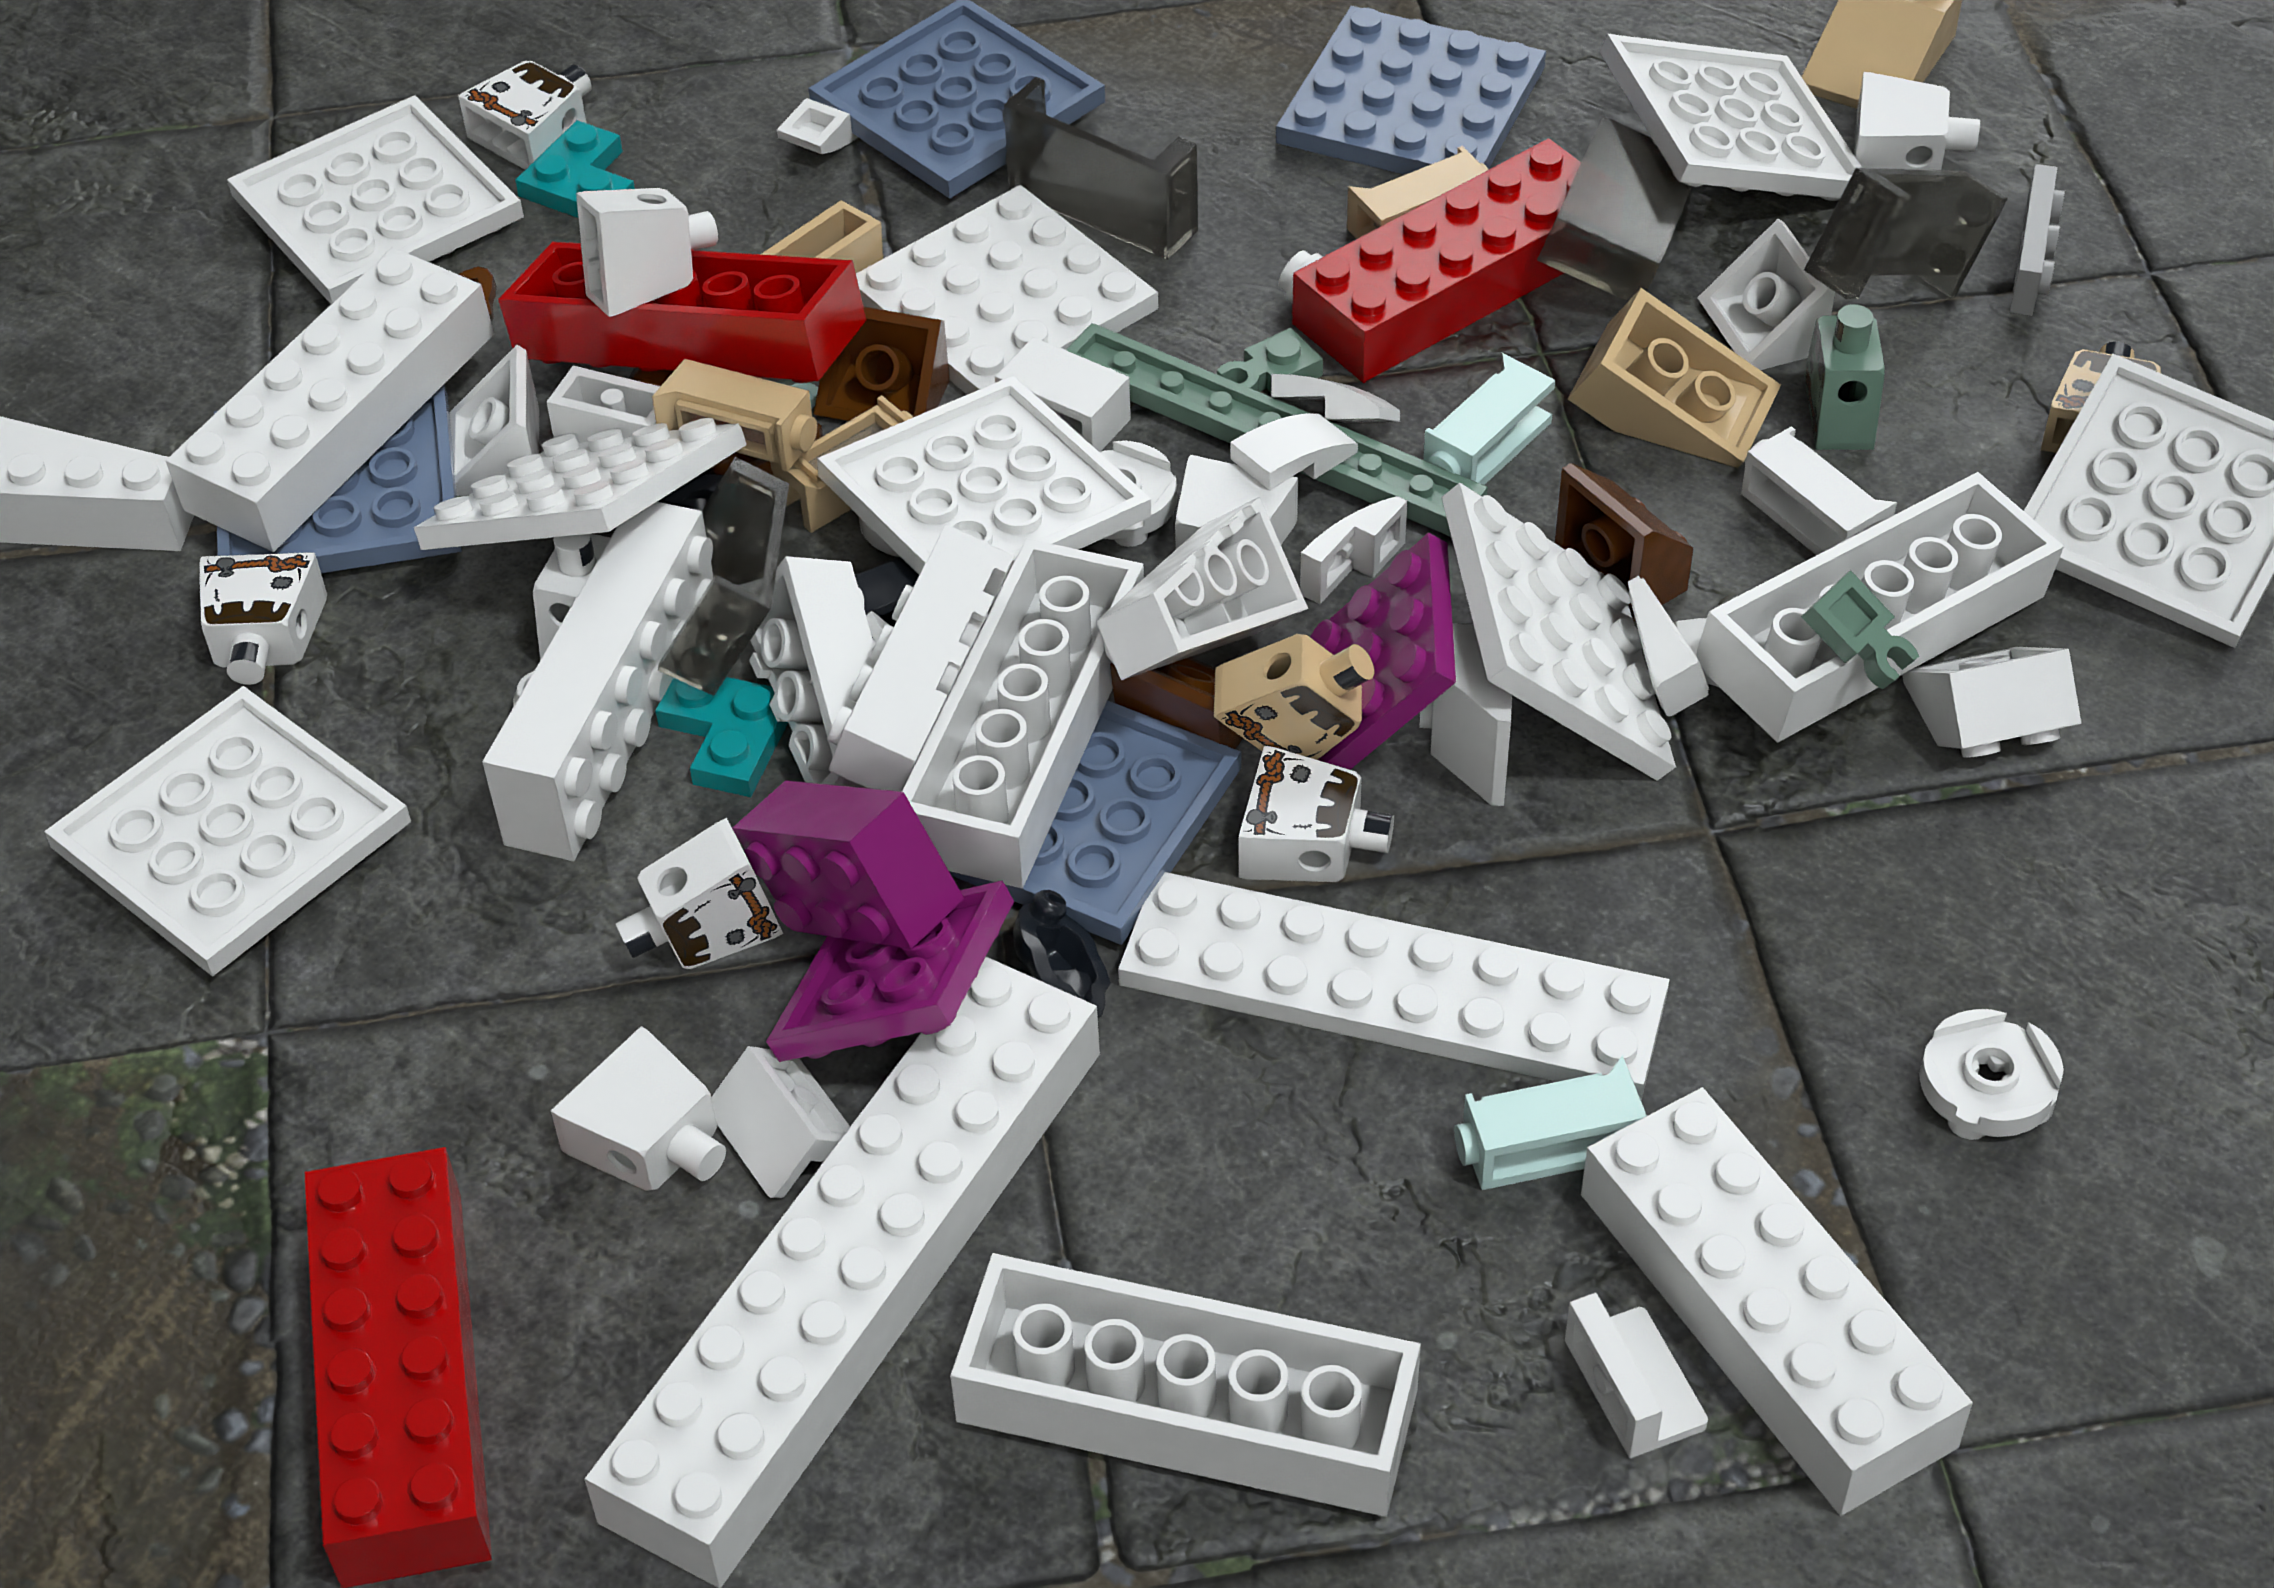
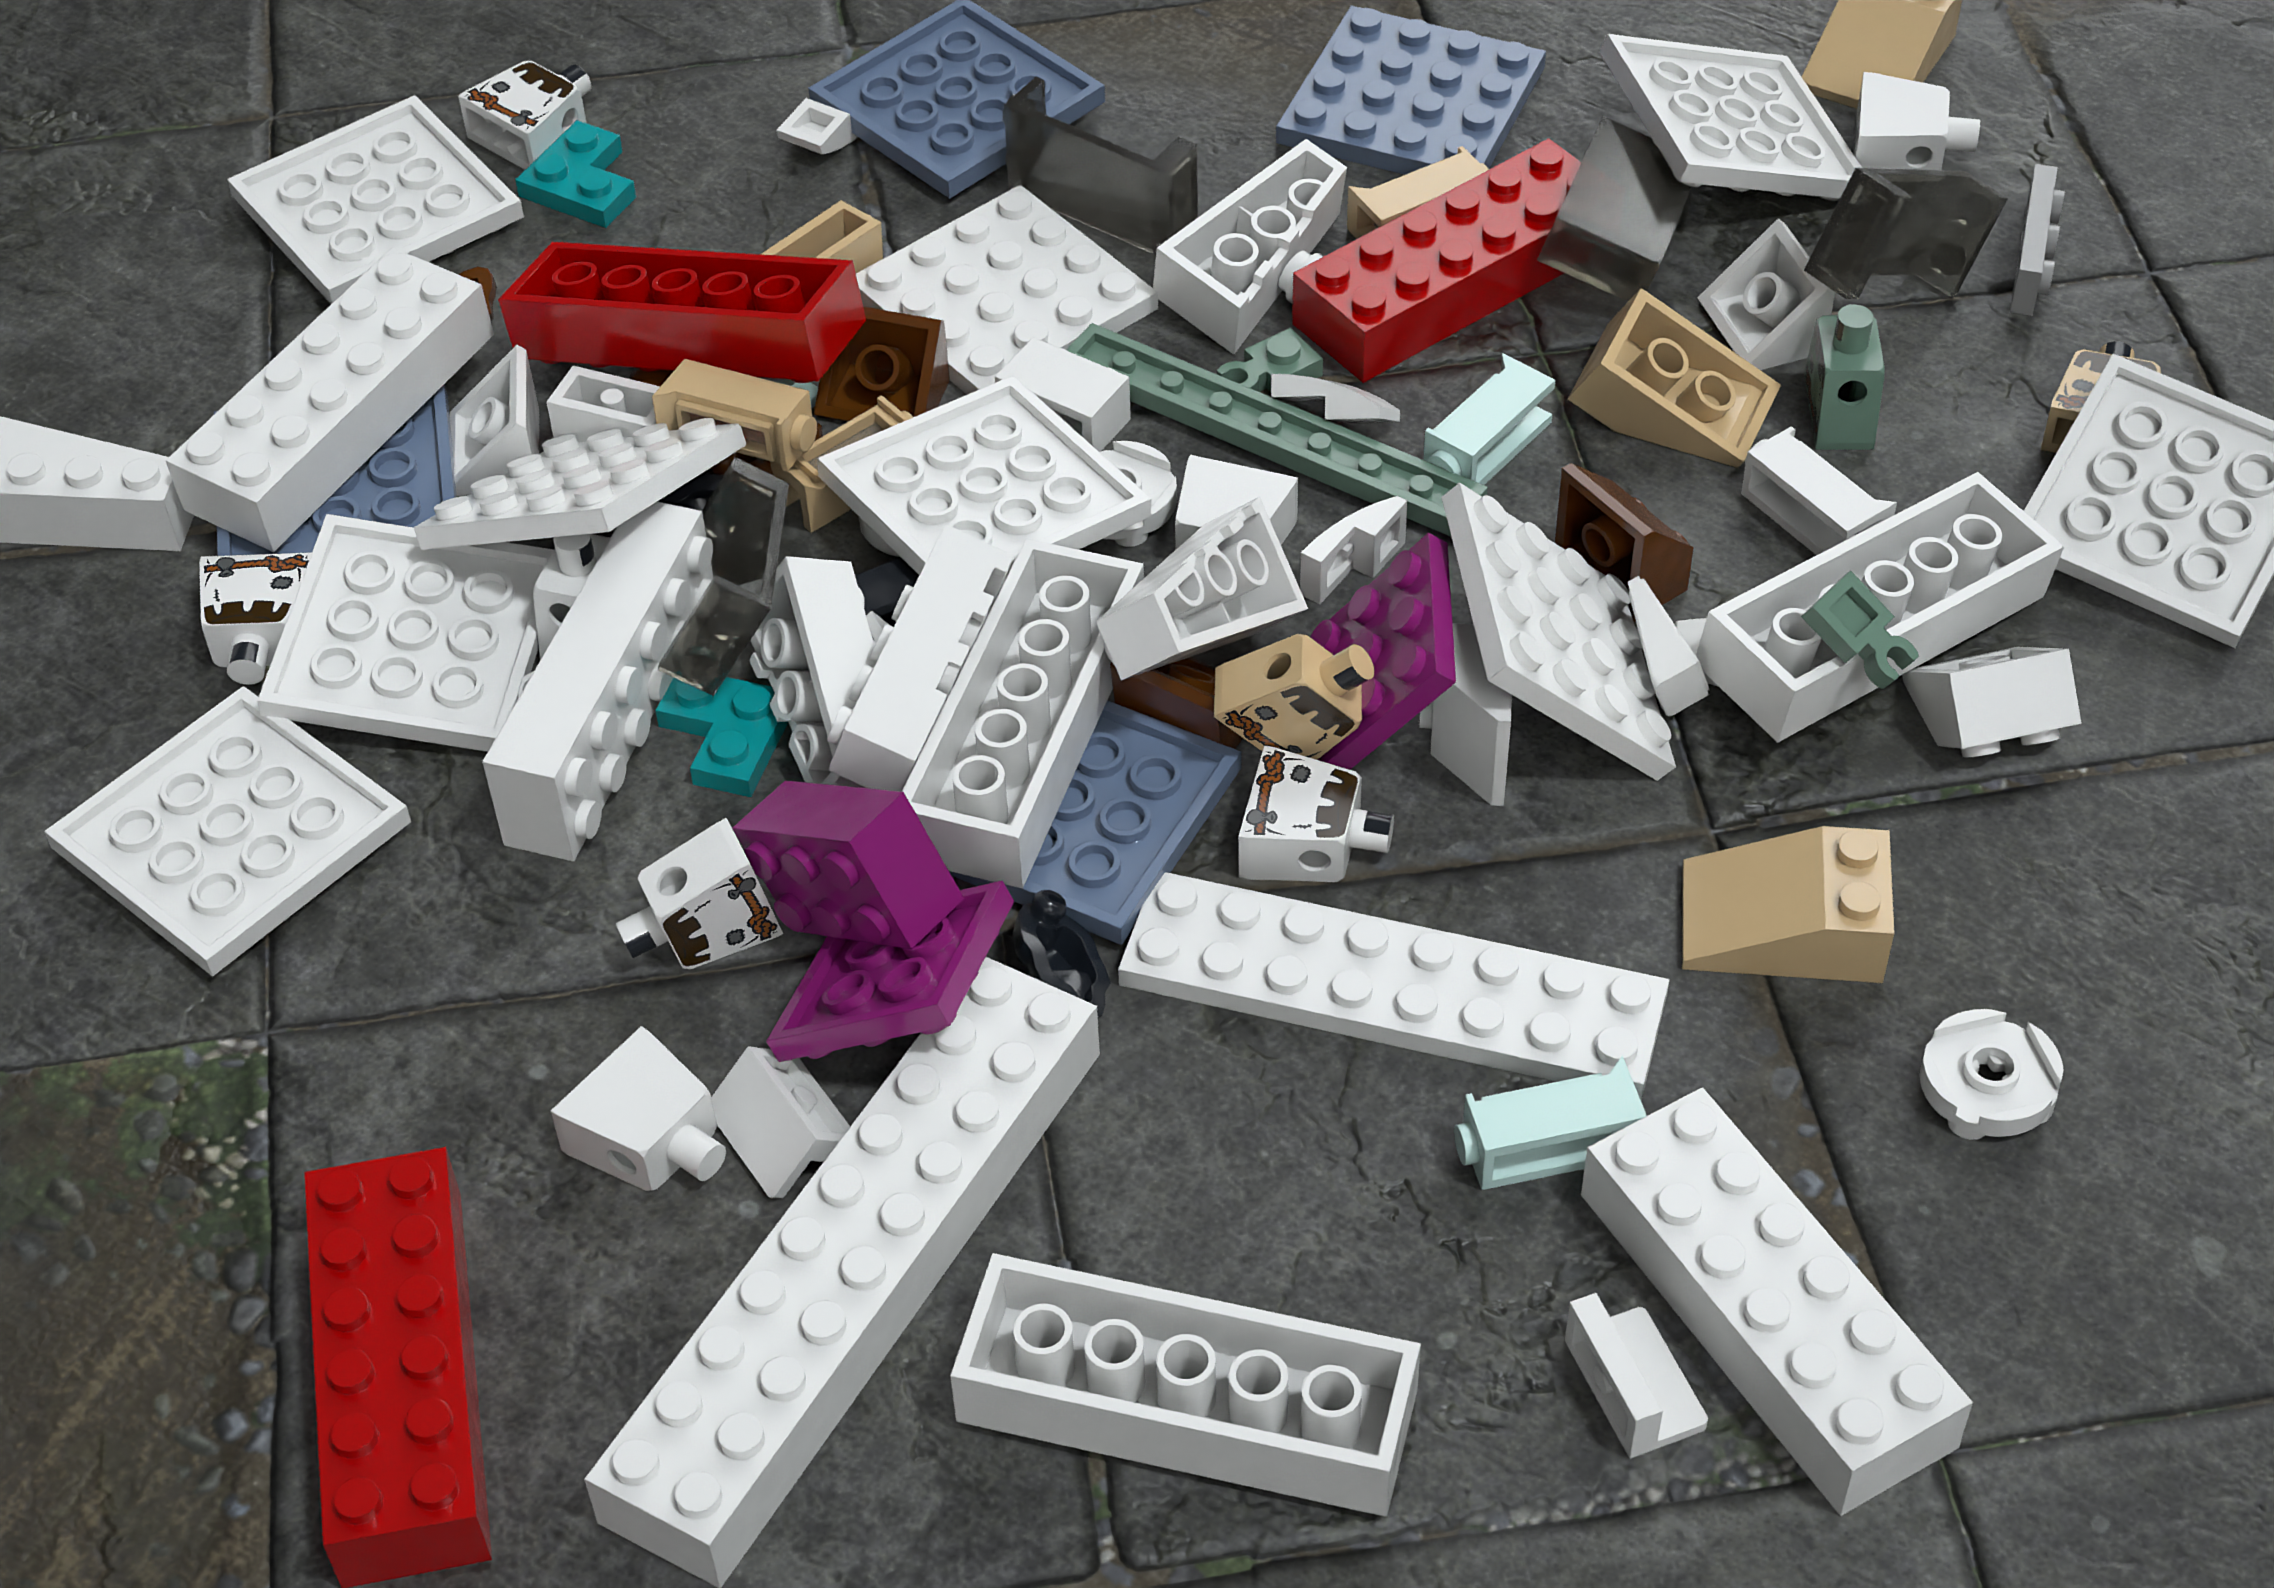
(406, 636): none -> white plate
(638, 245): white torso -> none
(1230, 259): none -> white wedge
(1291, 446): white slope -> none
(1792, 906): none -> tan slope

